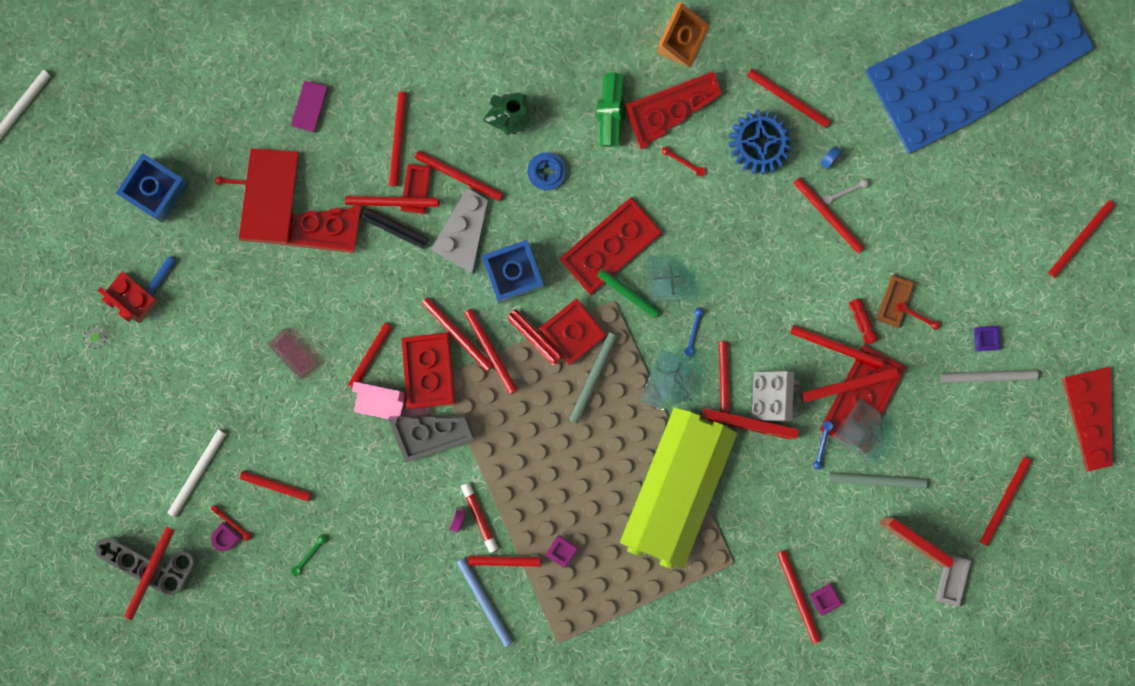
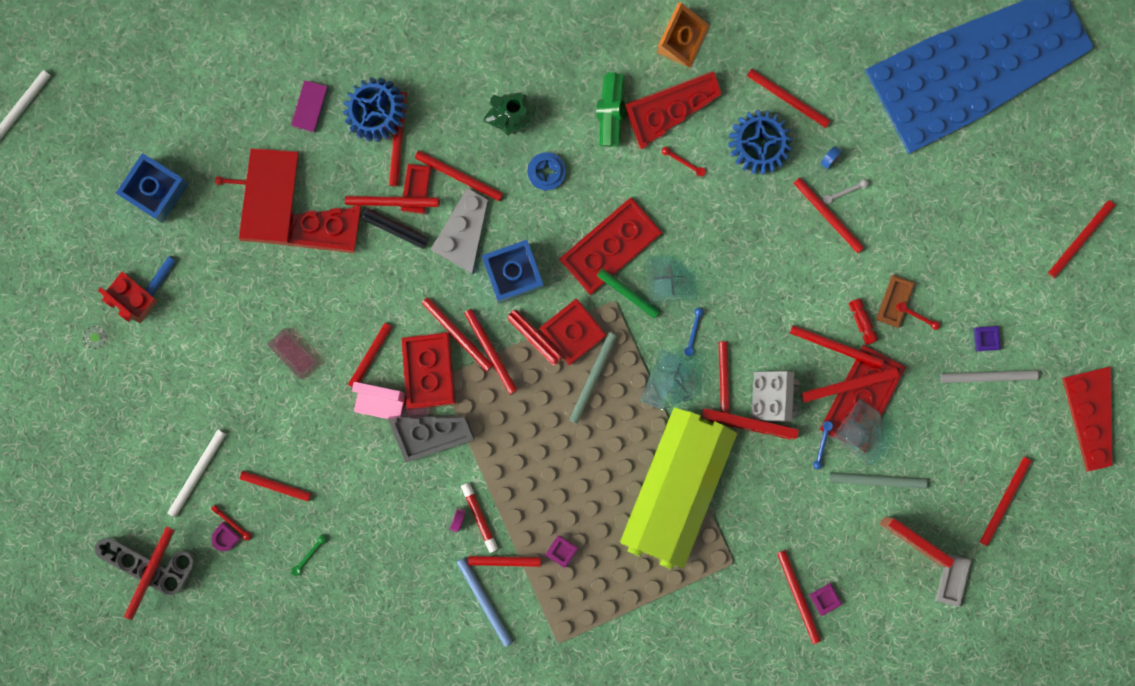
(370, 118): none -> blue gear

